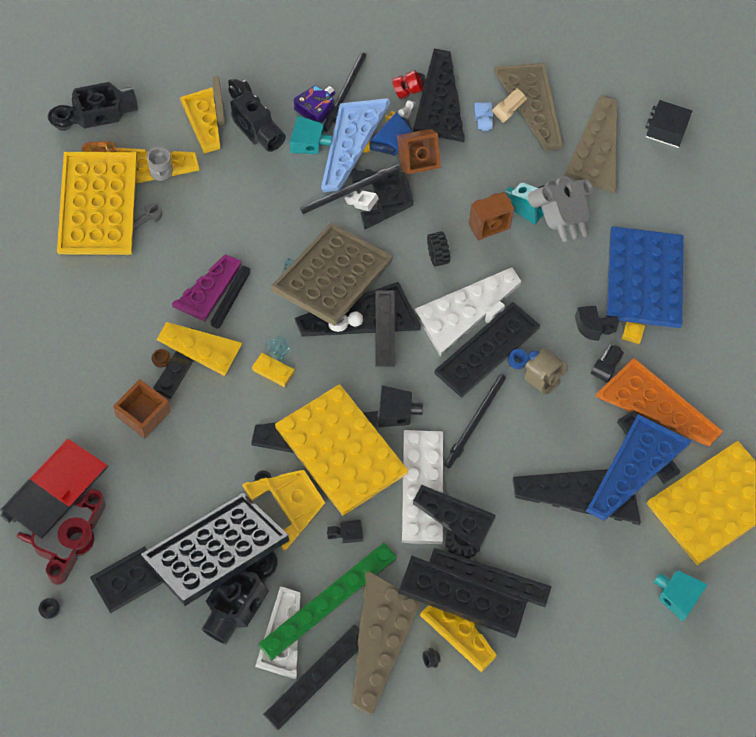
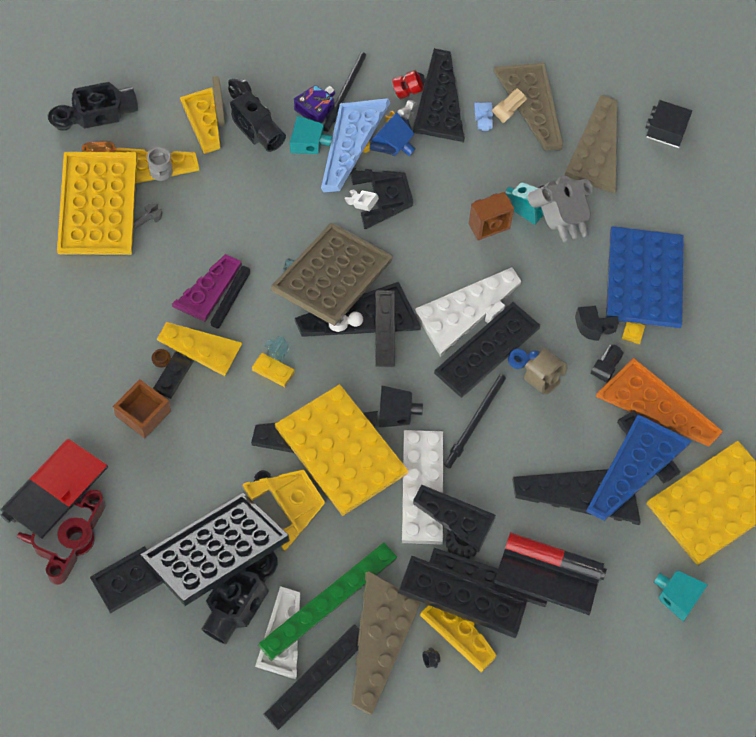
(47, 603): black plate -> none
(349, 531): black plate -> none
(381, 175): black bar -> none
(419, 151): dark orange brick -> none
(438, 248): black tyre -> none
(549, 573): none -> black door

